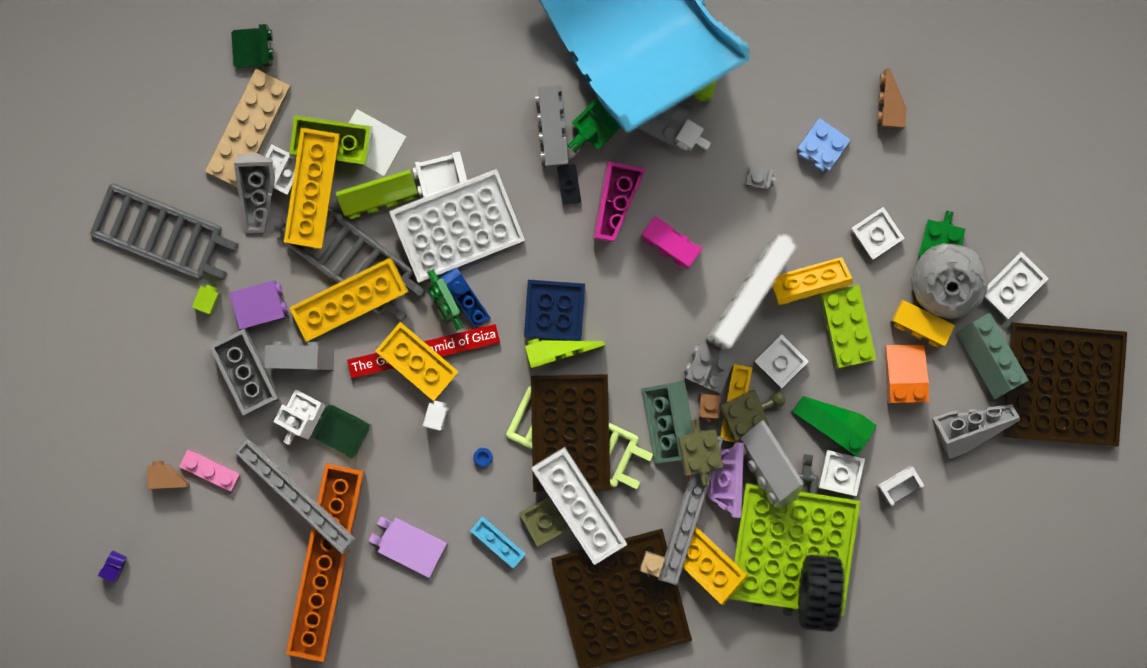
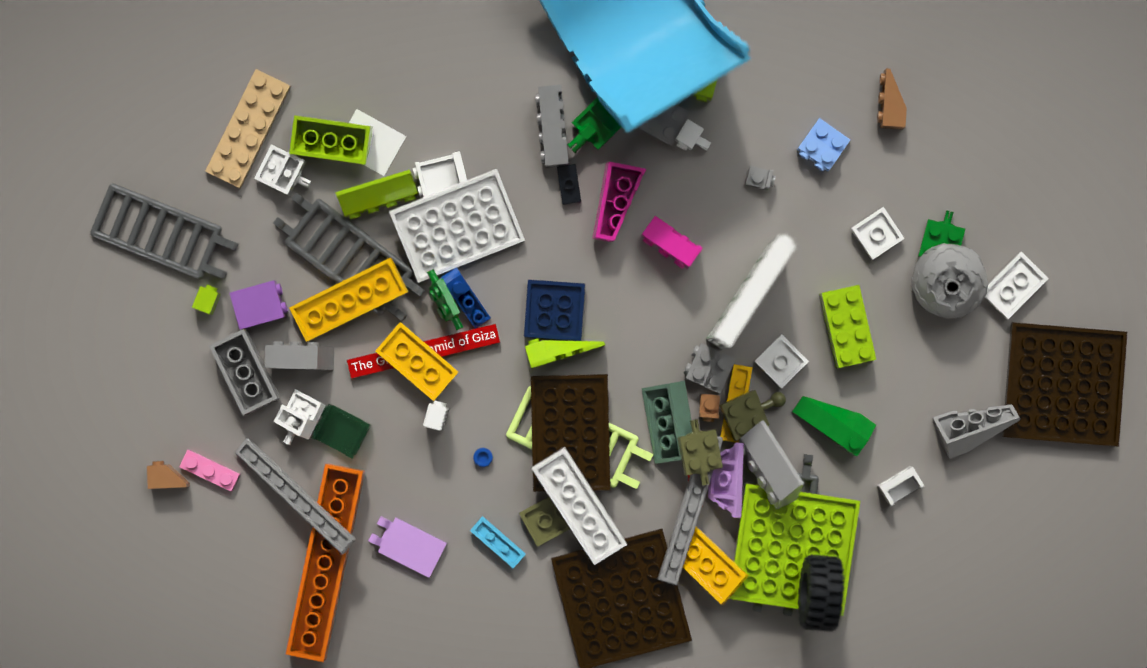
(113, 567): dark purple leg -> none
(252, 47): dark green bracket -> none
(255, 187): light grey wedge -> none
(311, 188): yellow plate -> none
(652, 563): tan brick -> none
(811, 281): yellow plate -> none
(841, 473): white plate -> none
(906, 374): slope -> none
(922, 324): yellow brick -> none
(992, 356): sand green slope -> none

